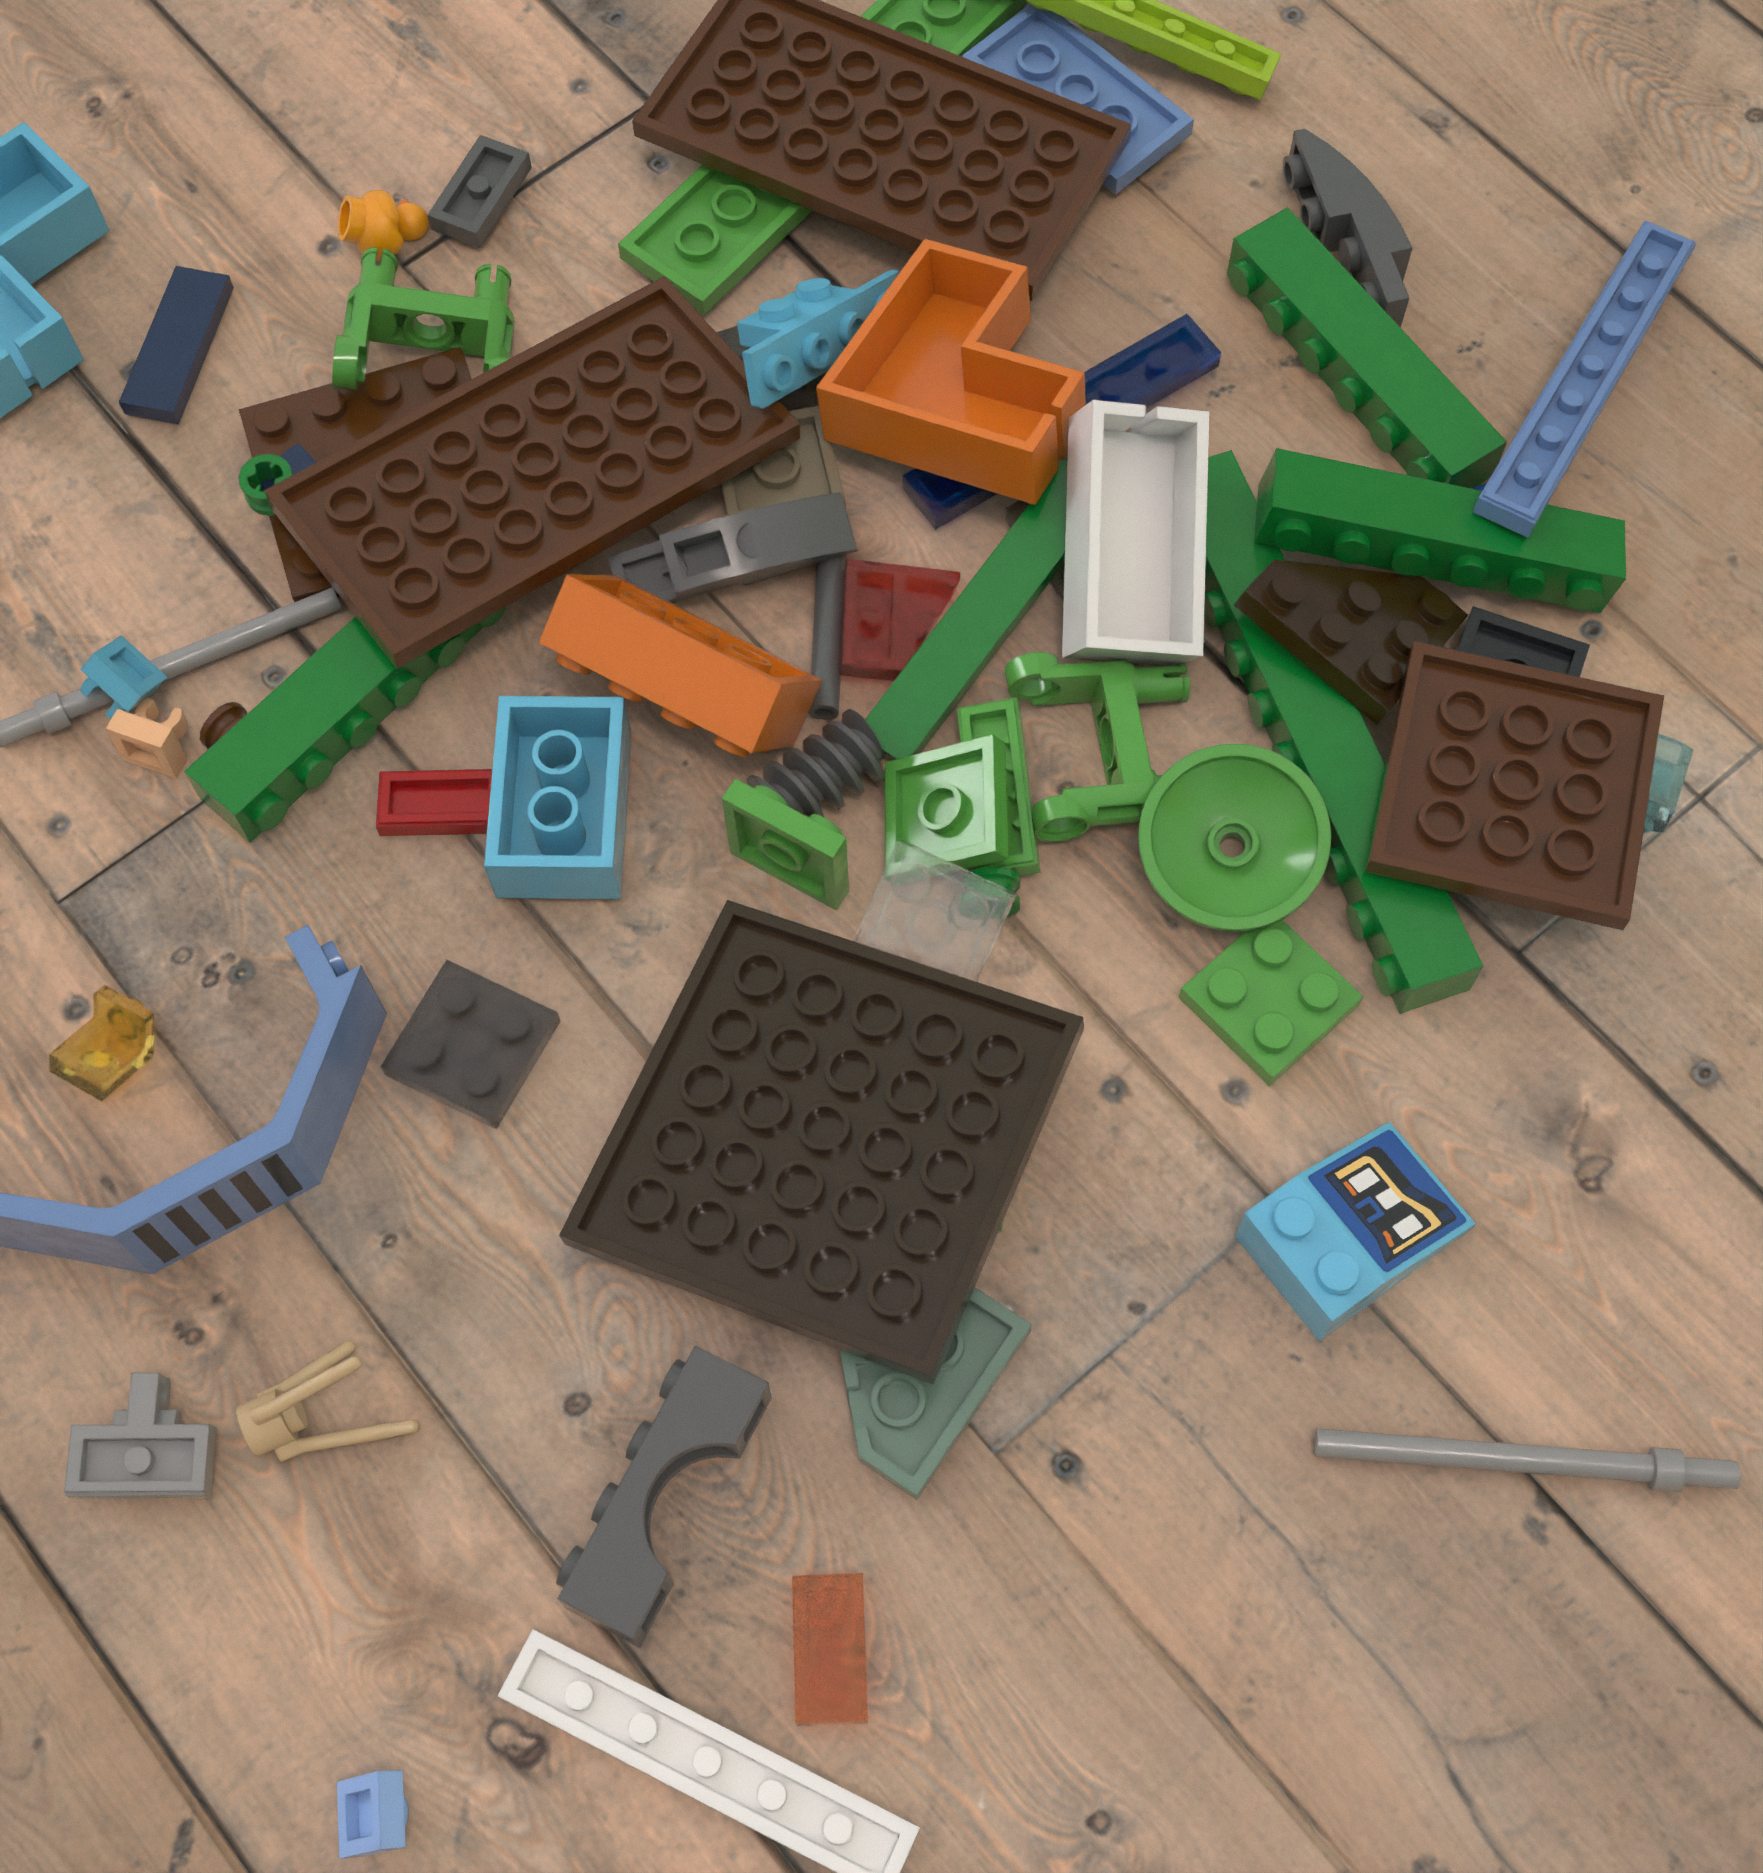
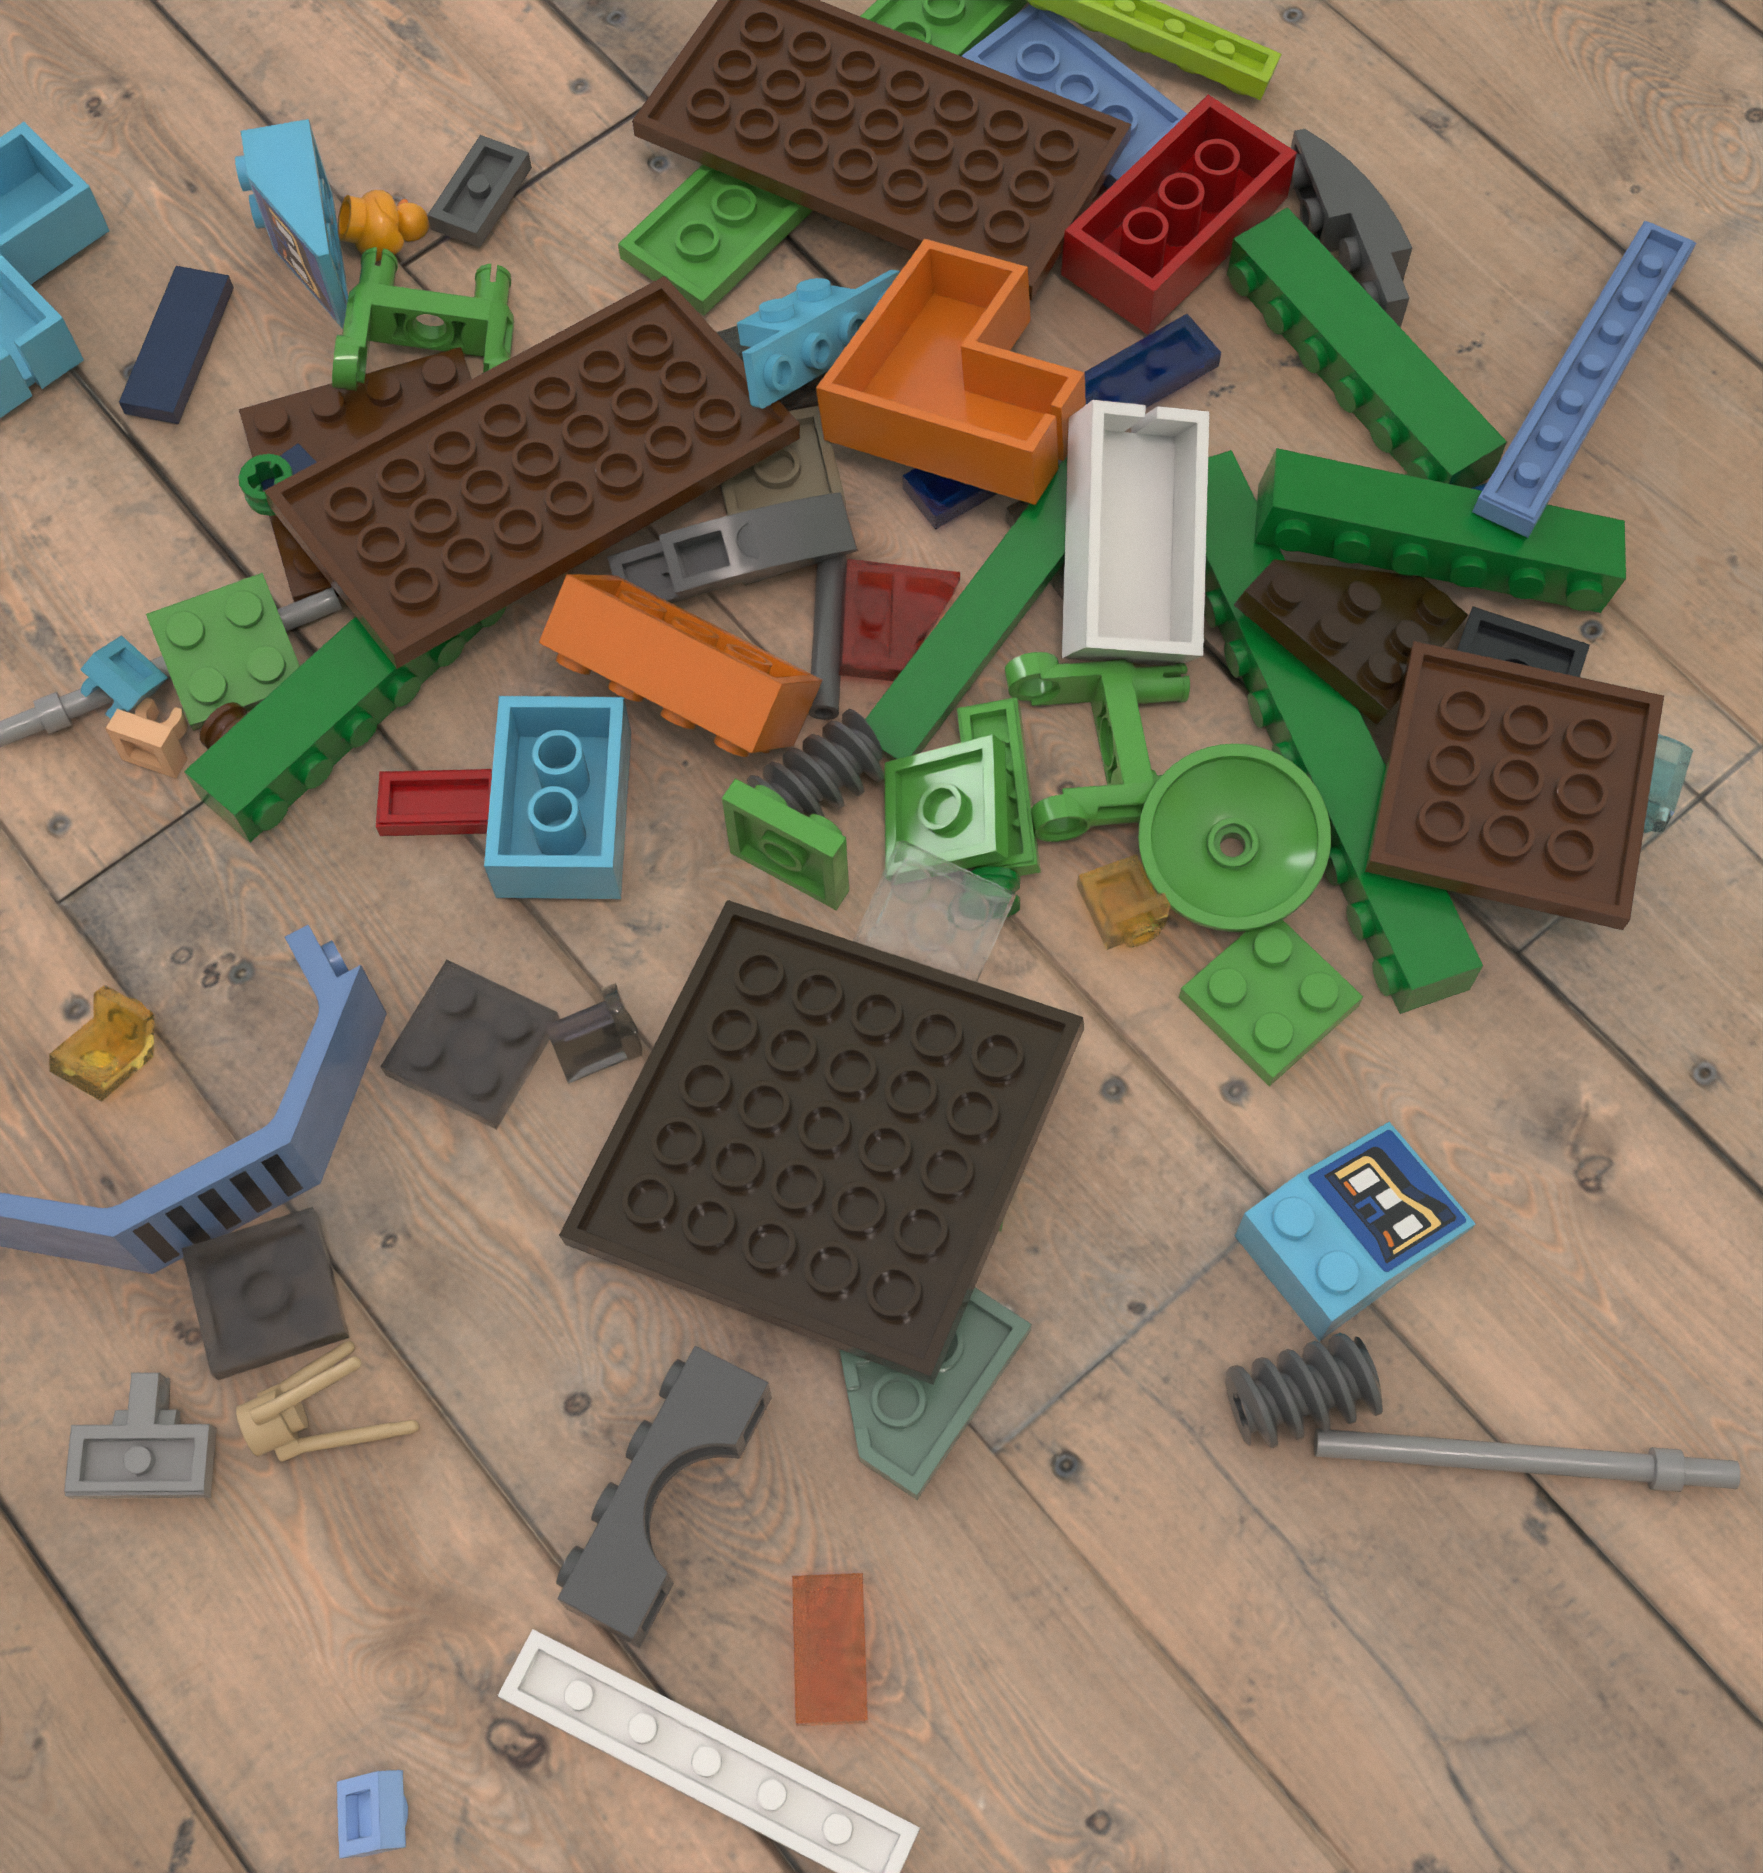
(224, 647): none -> bright green plate
(265, 1293): none -> clear smoke plate
(296, 207): none -> medium azure slope
(595, 1036): none -> clear smoke tile
(1123, 903): none -> clear yellow bracket
(1177, 213): none -> red brick
(1303, 1388): none -> dark grey piece

